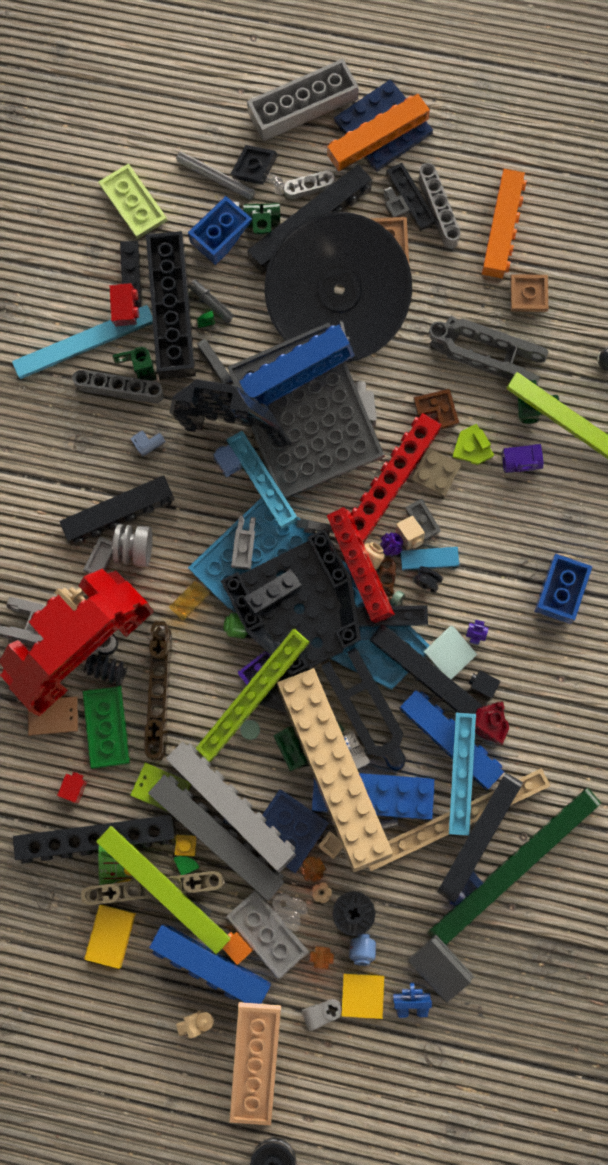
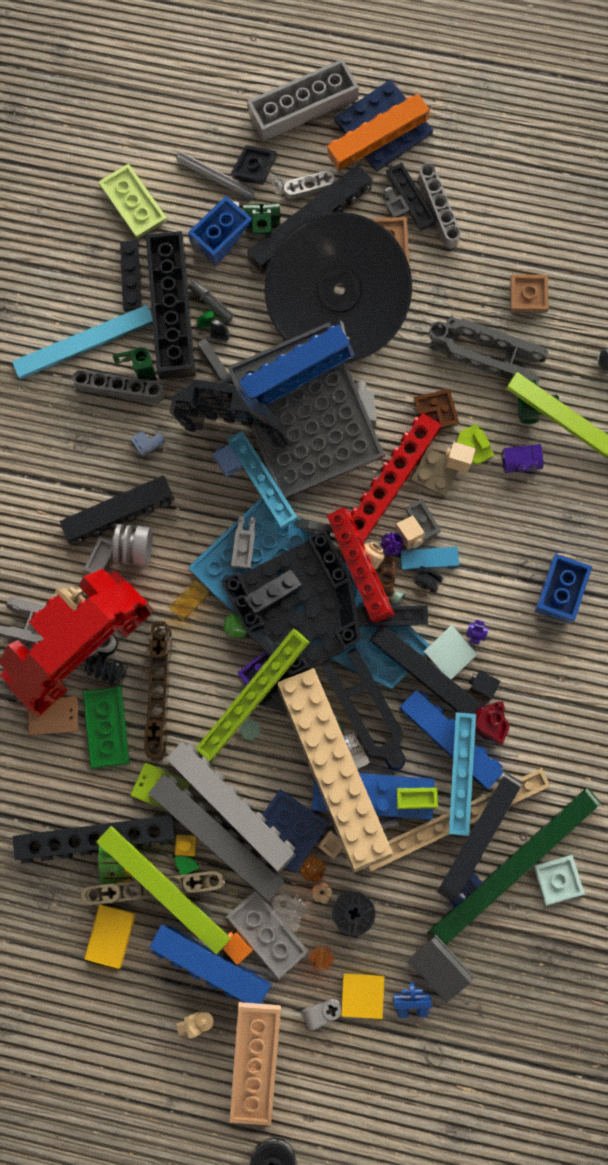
(72, 787): red brick -> none
(123, 304): red brick -> none
(219, 330): none -> black tile
(290, 748): dark green piece -> none
(362, 950): medium blue head -> none
(417, 798): none -> lime tile
(459, 457): none -> tan brick
(503, 223): orange brick -> none
(558, 880): none -> light aqua tile

